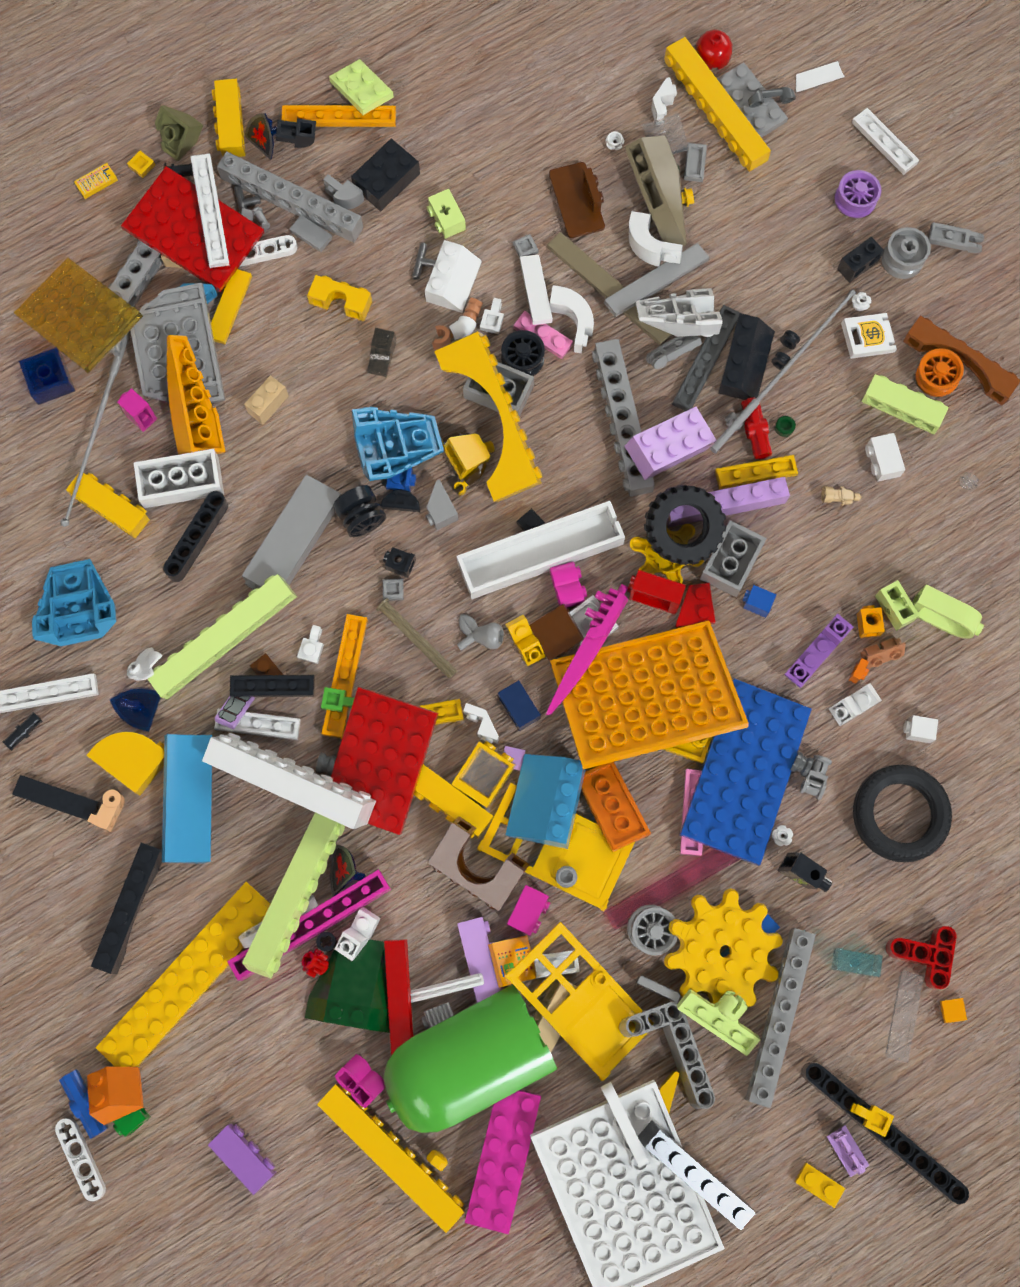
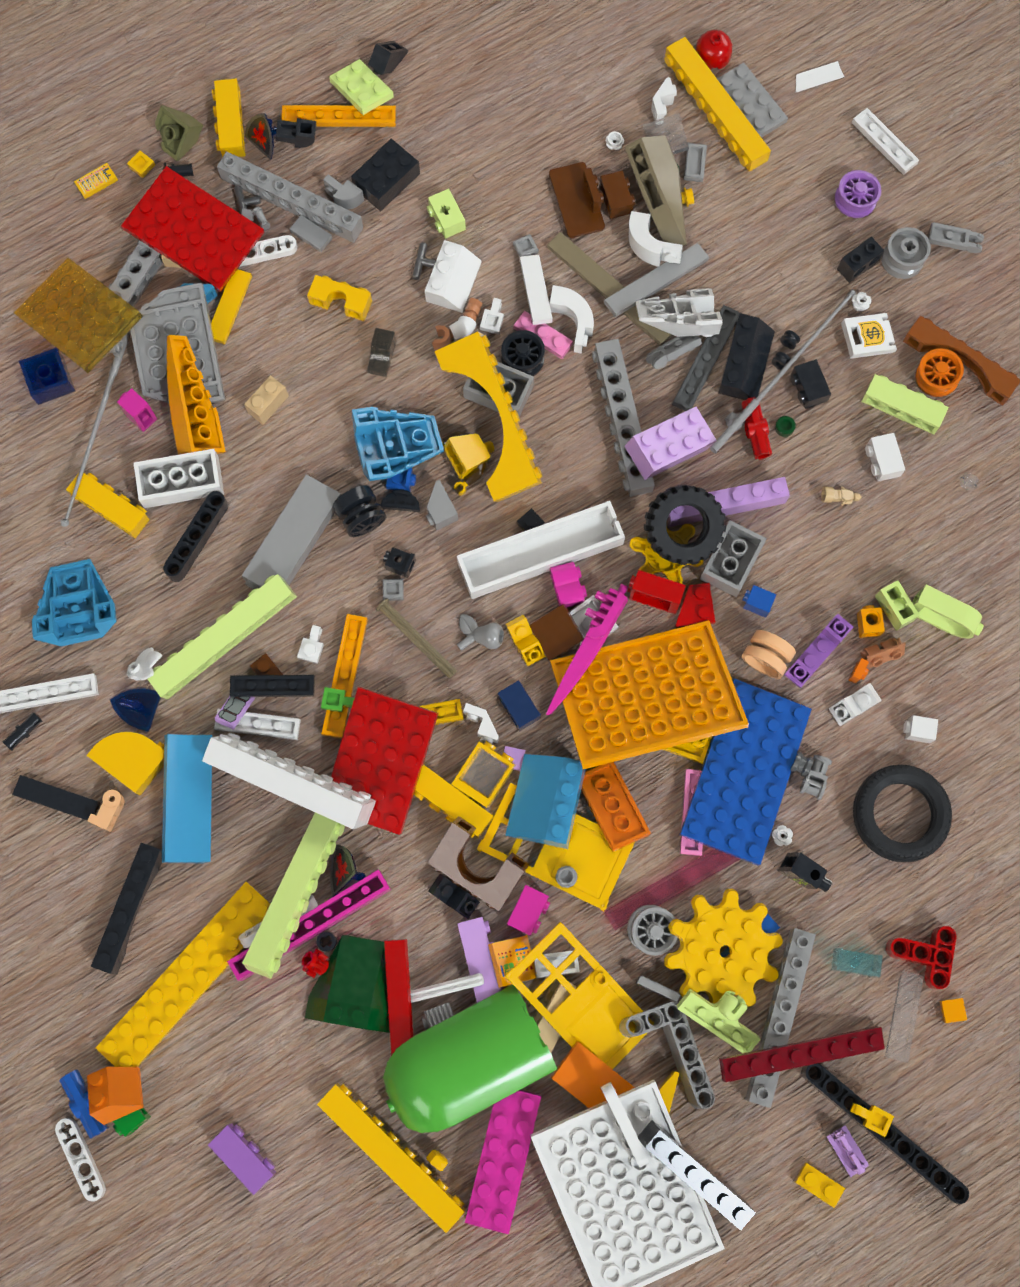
(209, 210): white tile -> none
(325, 763): dark grey wheel -> none
(358, 934): white slope -> none
(360, 1080): dark pink brick -> none
(386, 57): none -> black slope
(454, 896): none -> black slope
(584, 1074): none -> orange tile
(616, 194): none -> reddish brown brick
(756, 472): yellow tile -> none
(768, 654): none -> light nougat wheel
(786, 96): dark grey bar -> none
(801, 1054): none -> dark red plate
(810, 384): none -> black brick

